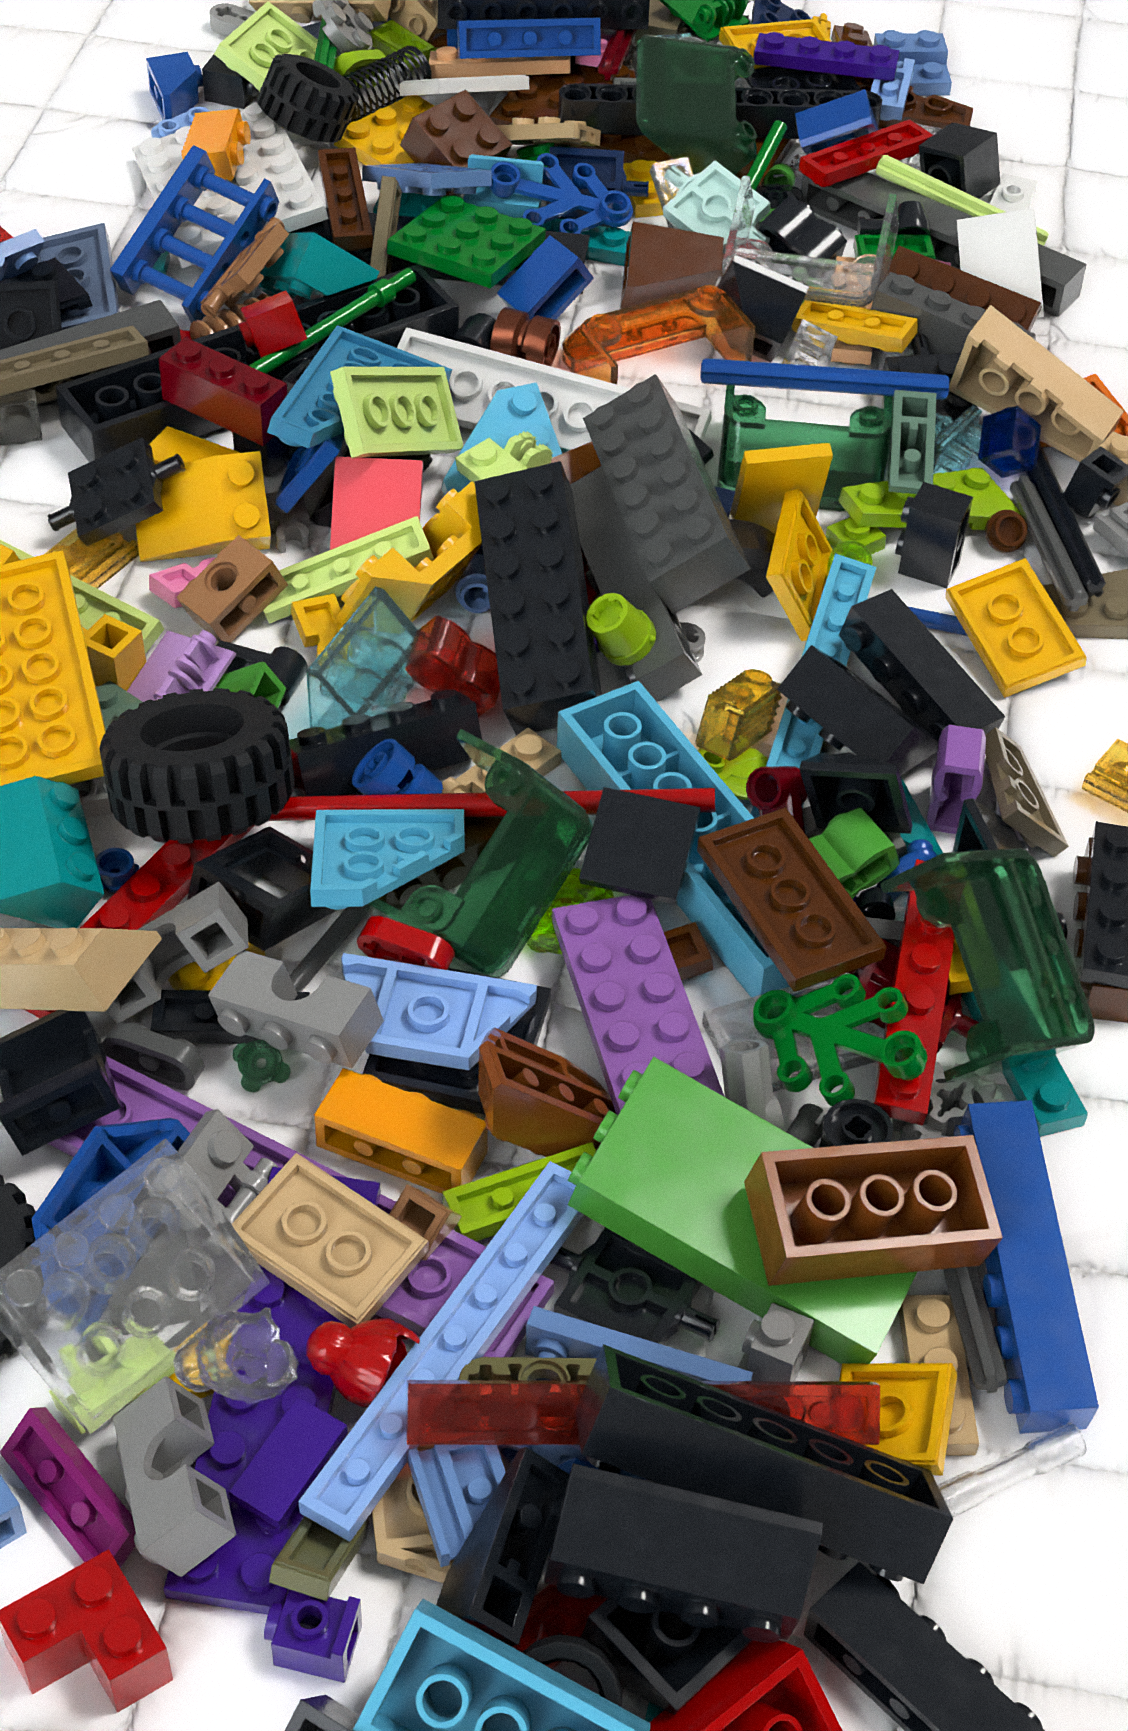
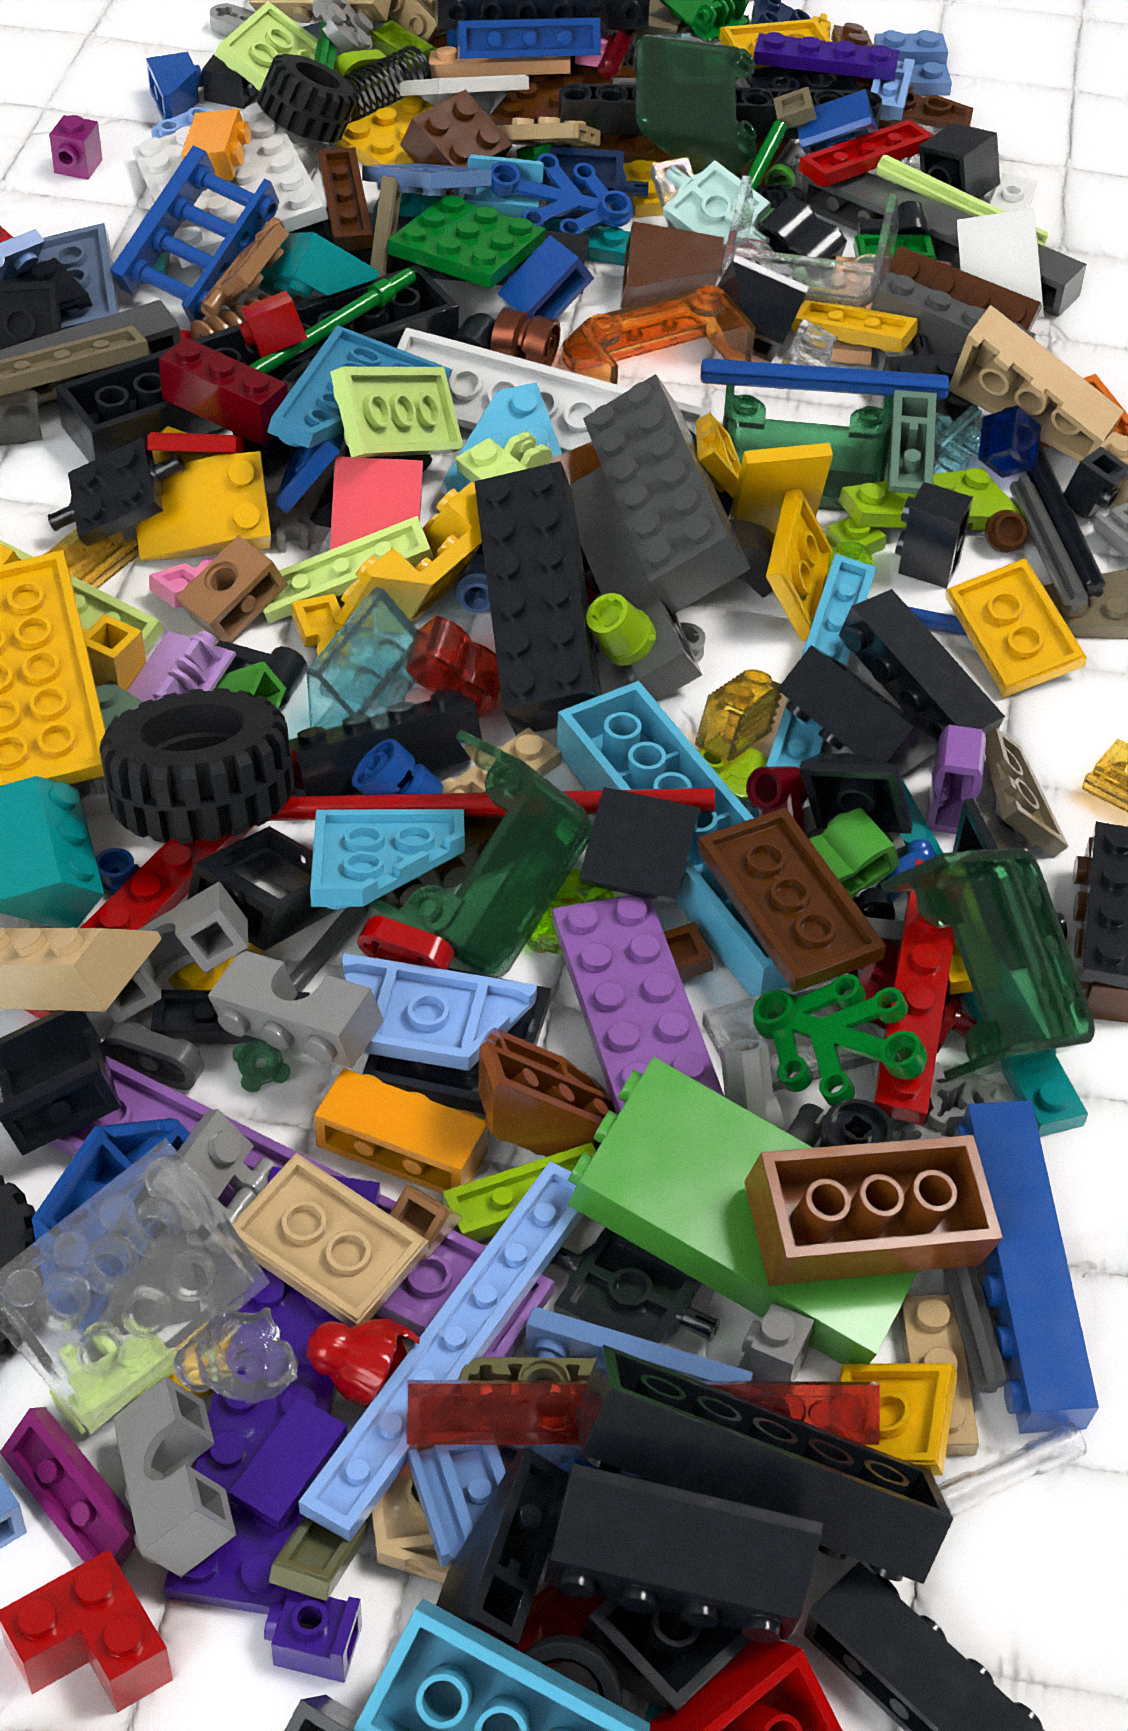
(76, 146): none -> magenta brick
(196, 443): none -> red tile
(717, 453): none -> yellow wing
(795, 108): none -> dark tan plate

